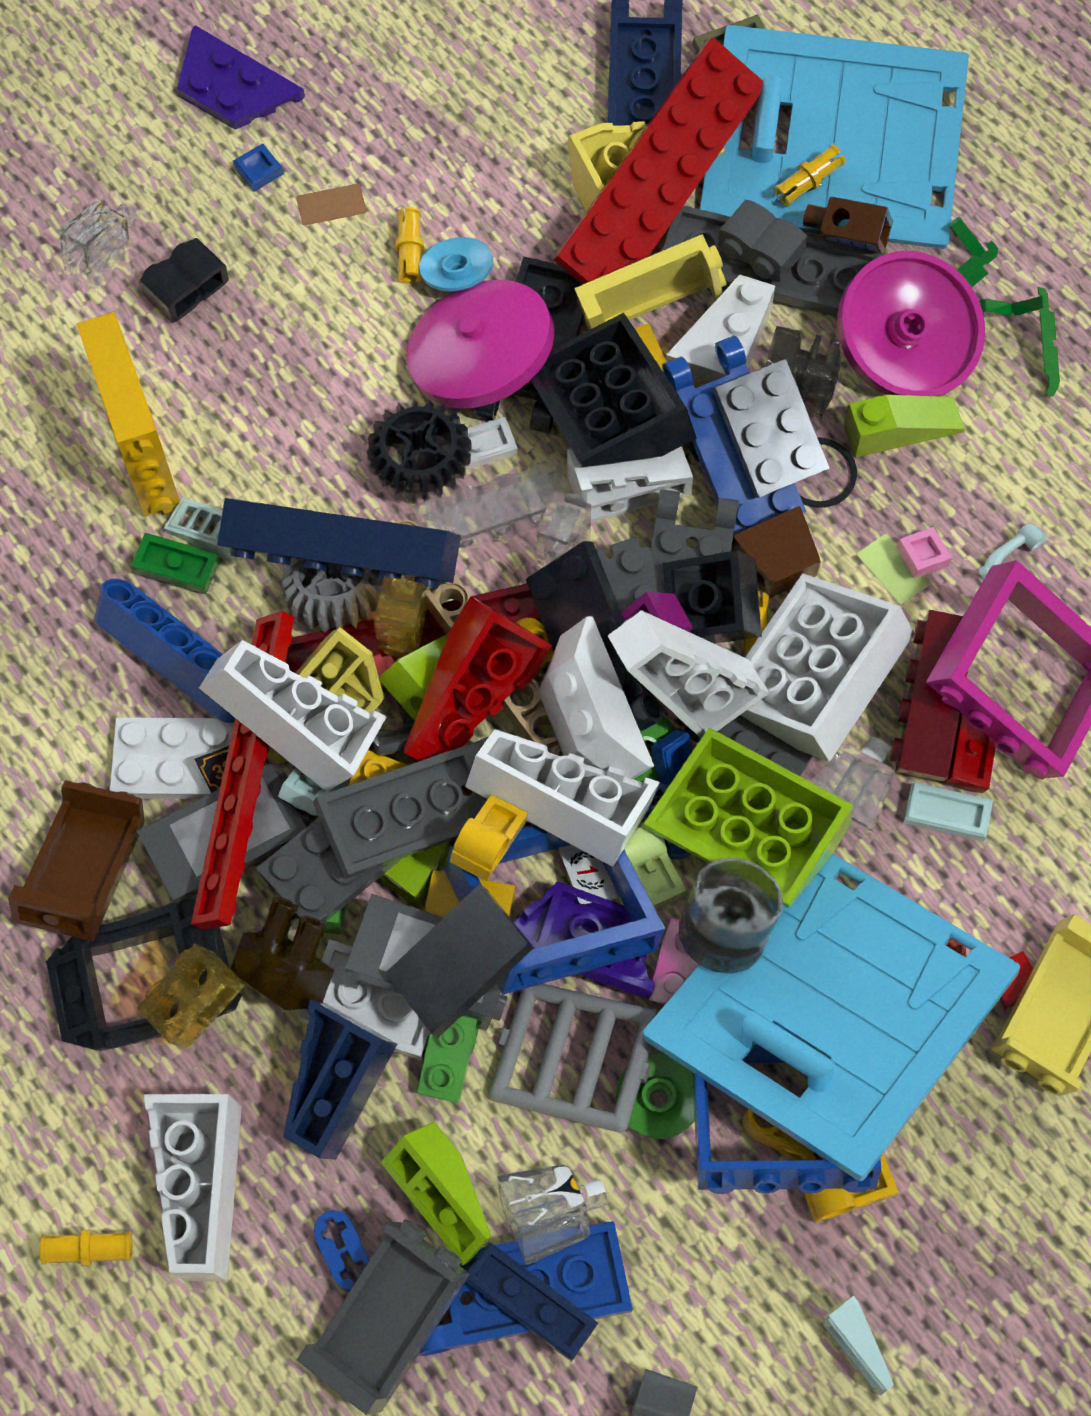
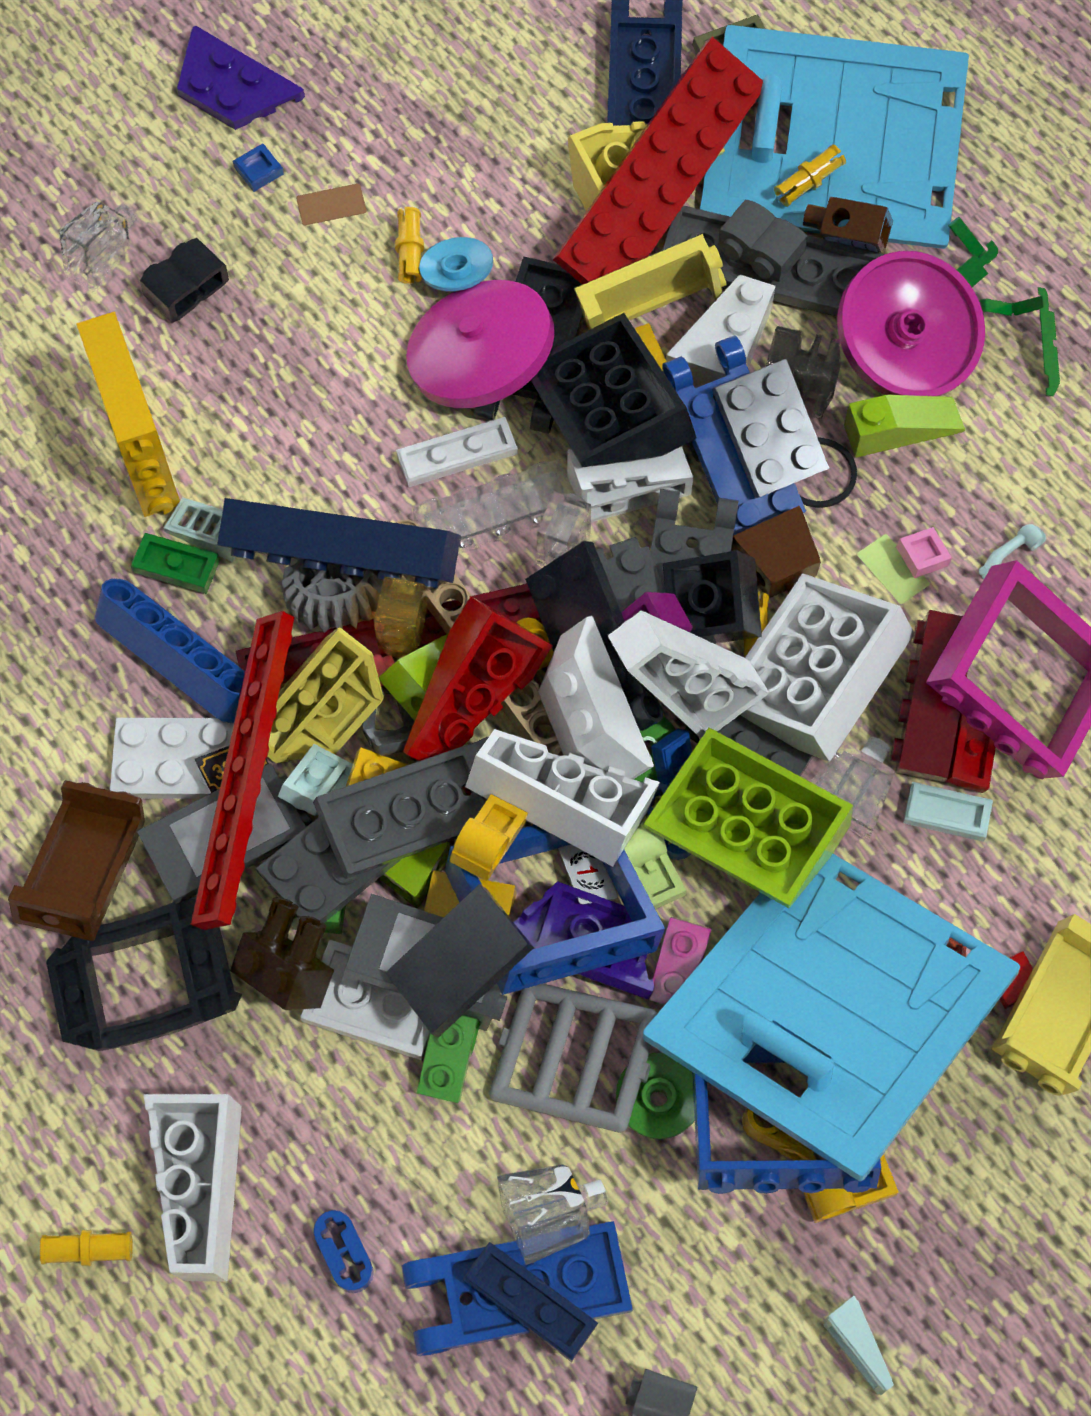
(196, 1004): clear yellow brick -> none
(293, 714): white wedge -> none
(334, 1079): dark blue wedge -> none
(386, 1317): dark grey panel -> none
(423, 469): black gear -> none
(440, 1188): lime slope -> none
(730, 915): clear smoke wheel -> none

